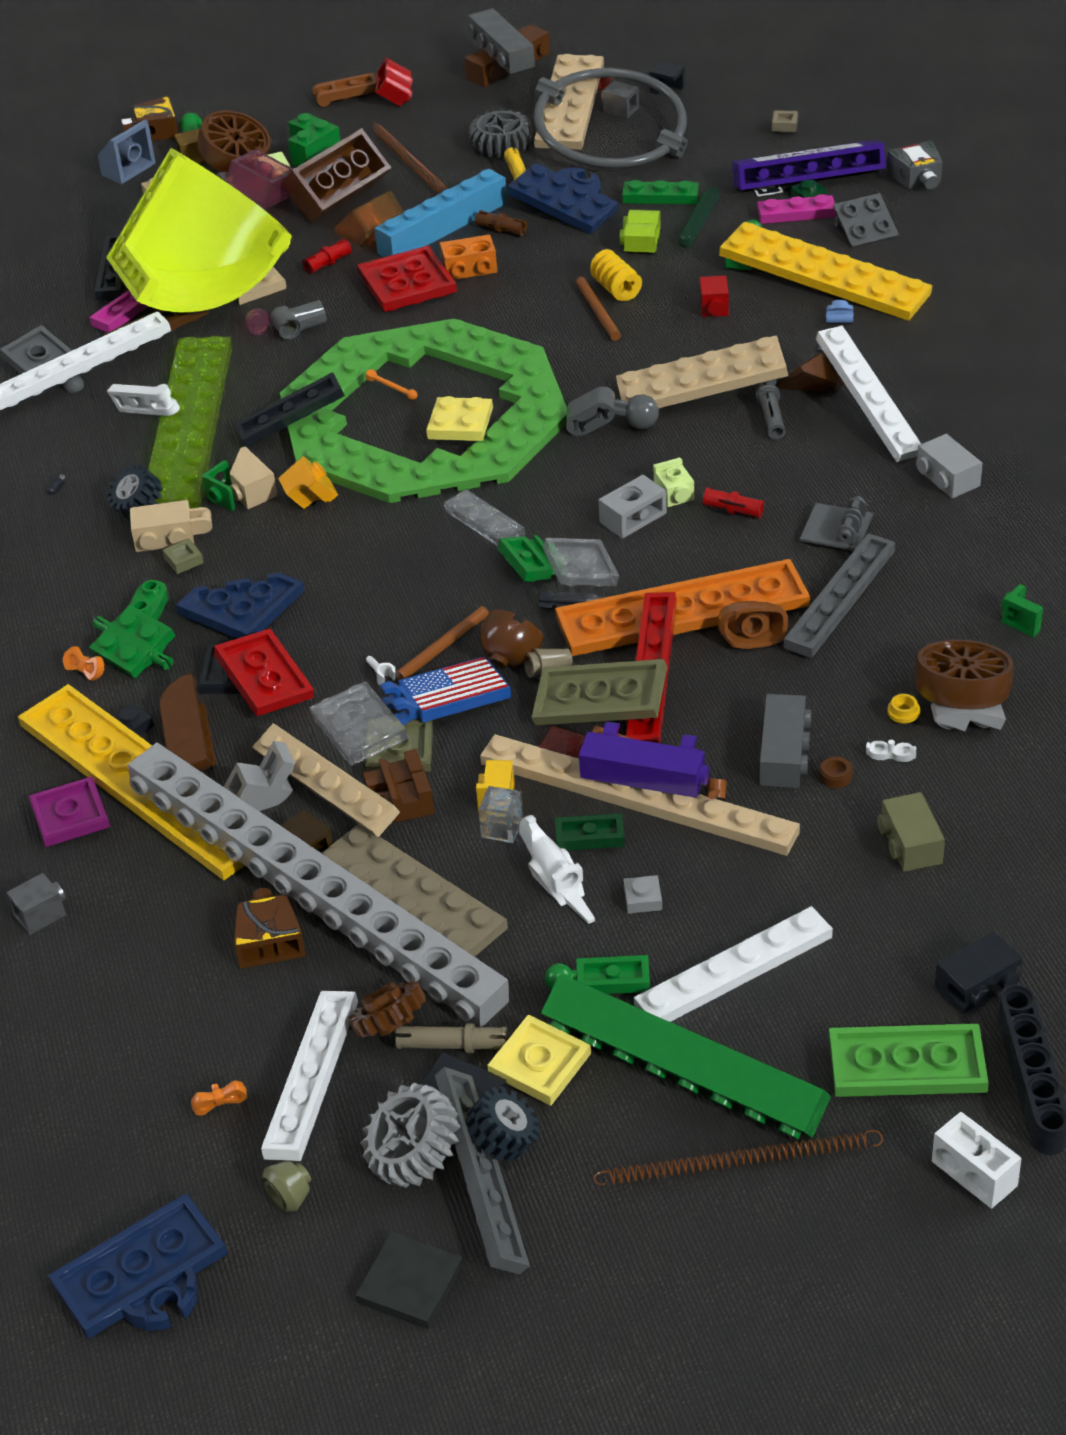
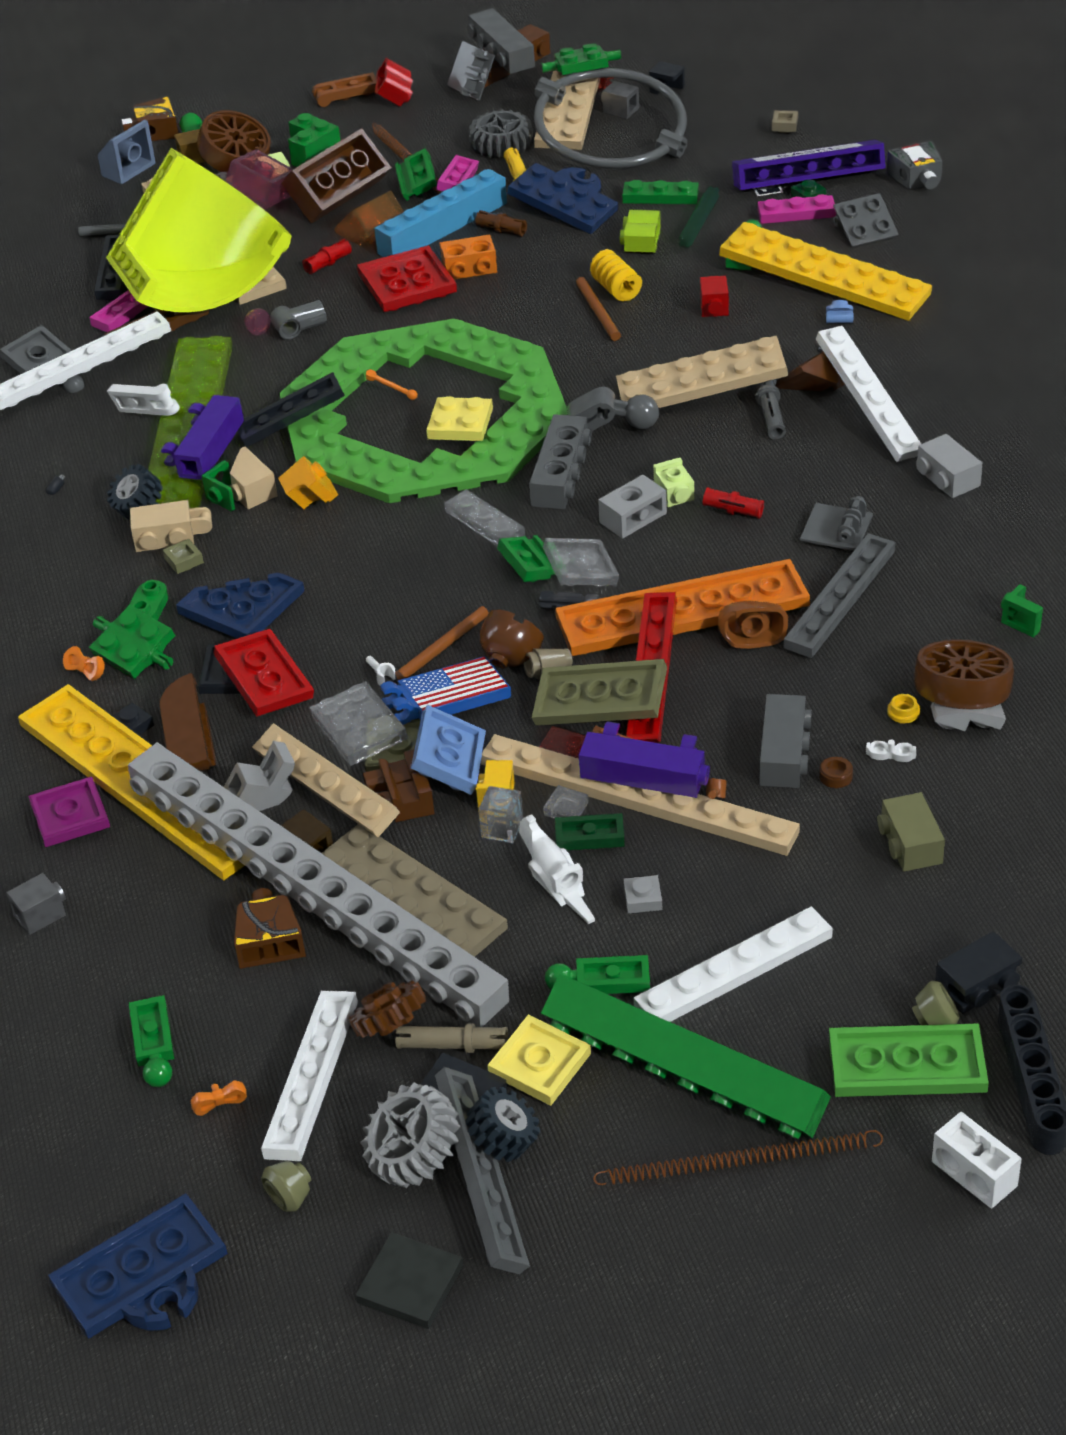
(100, 230): none -> dark grey bar
(152, 1039): none -> green plate
(208, 437): none -> dark purple brick
(416, 174): none -> green plate
(448, 749): none -> medium blue plate
(457, 171): none -> dark pink plate
(471, 70): none -> dark grey hinge
(560, 461): none -> dark grey brick
(565, 803): none -> clear tile
(580, 60): none -> green plate
(935, 1005): none -> olive cone

